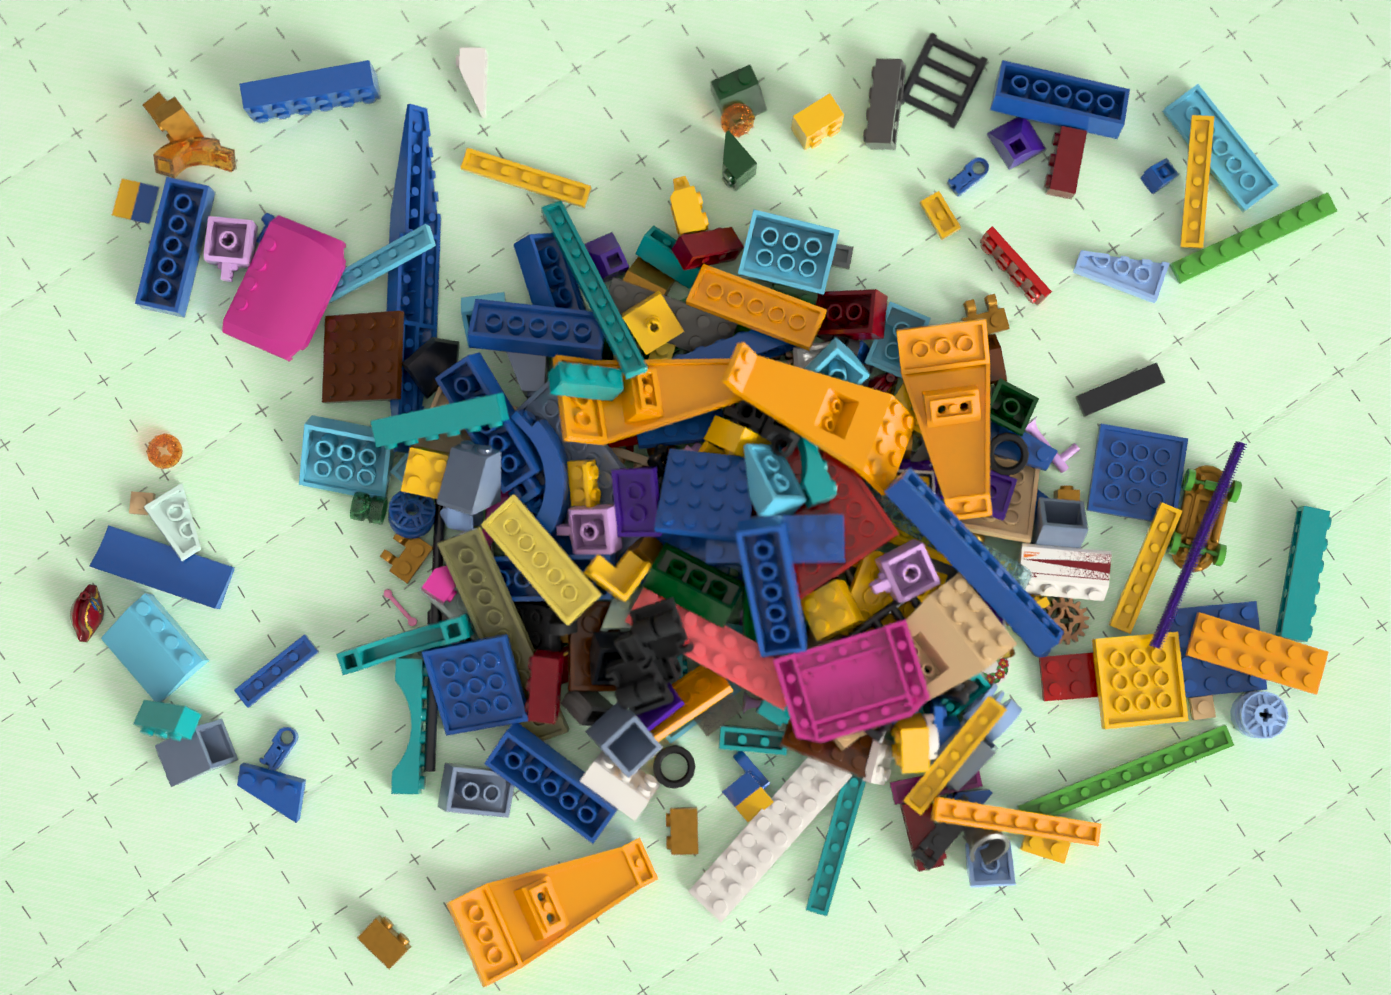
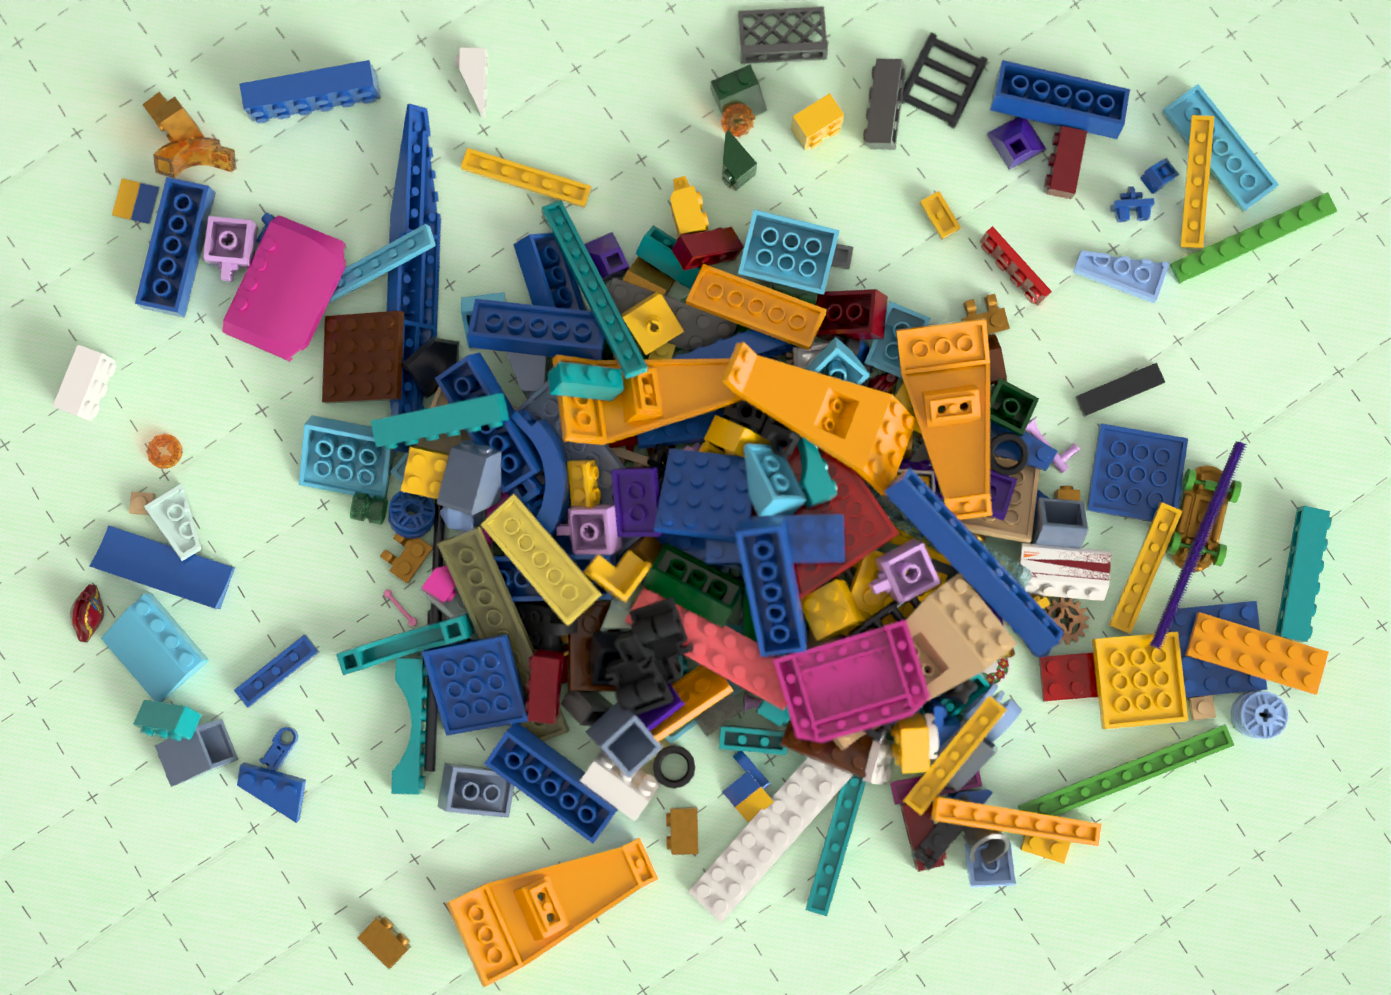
(84, 383): none -> white brick
(783, 50): none -> dark grey fence
(967, 177): blue piece -> none
(1141, 206): none -> blue hips

